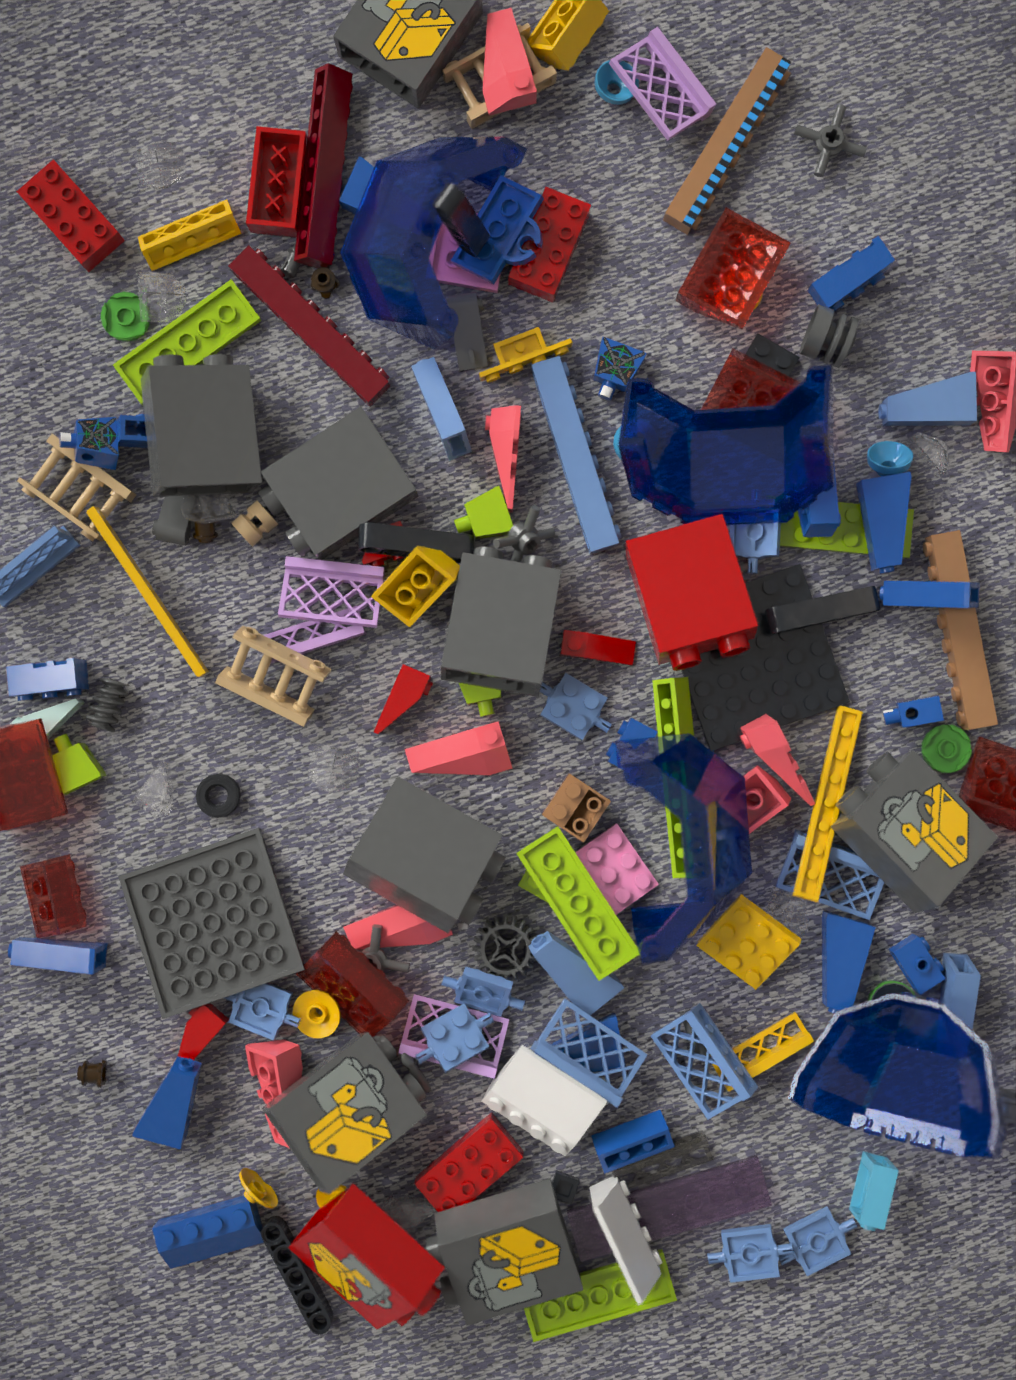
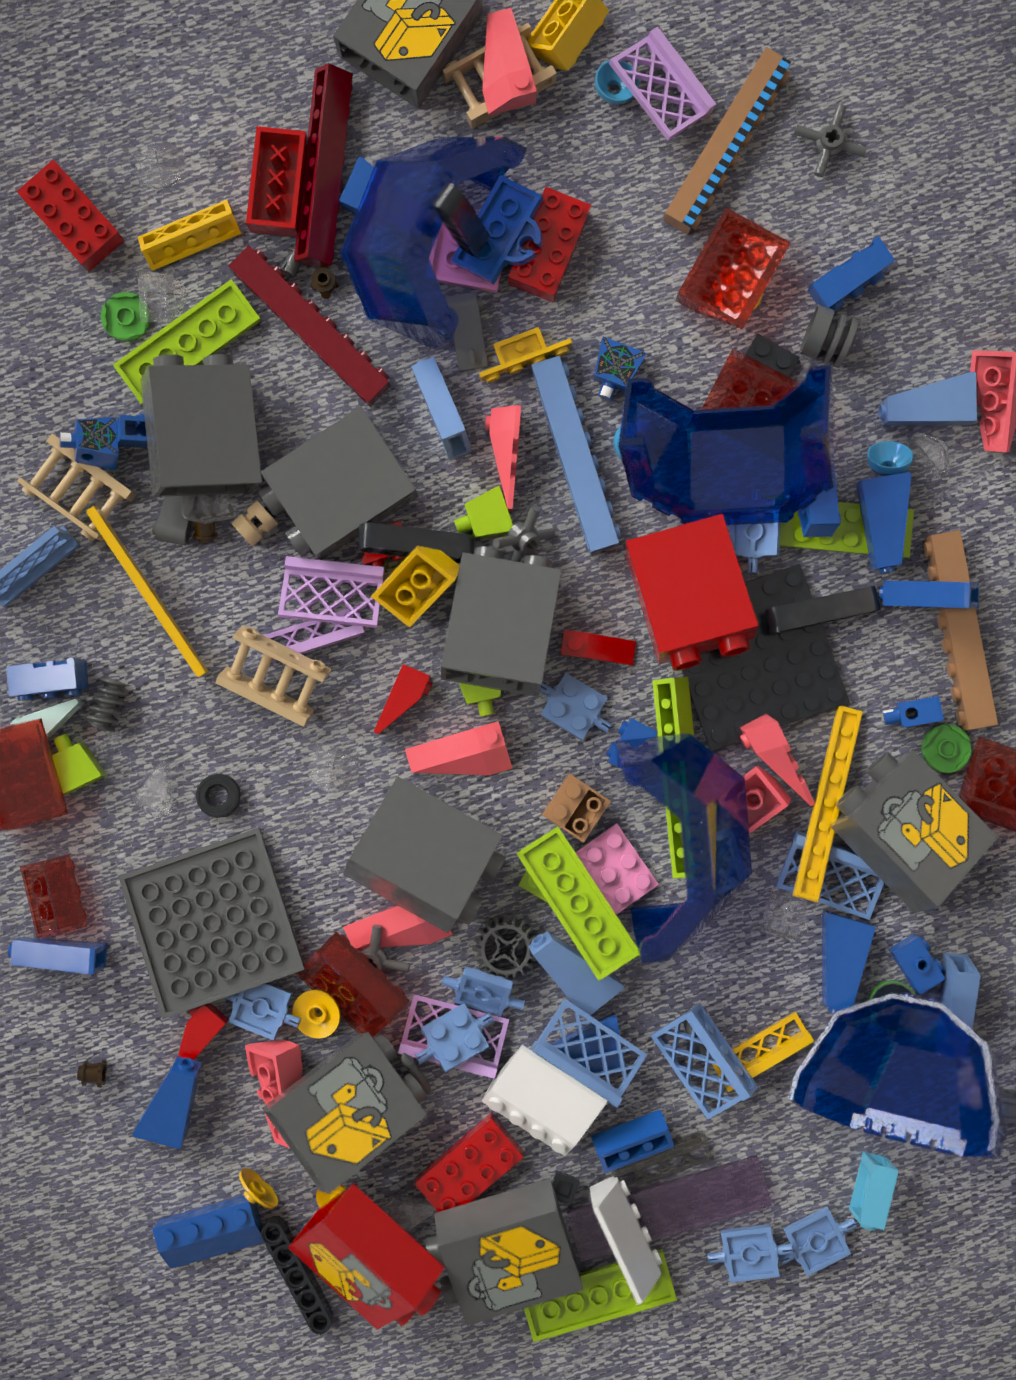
(748, 942): yellow plate -> none

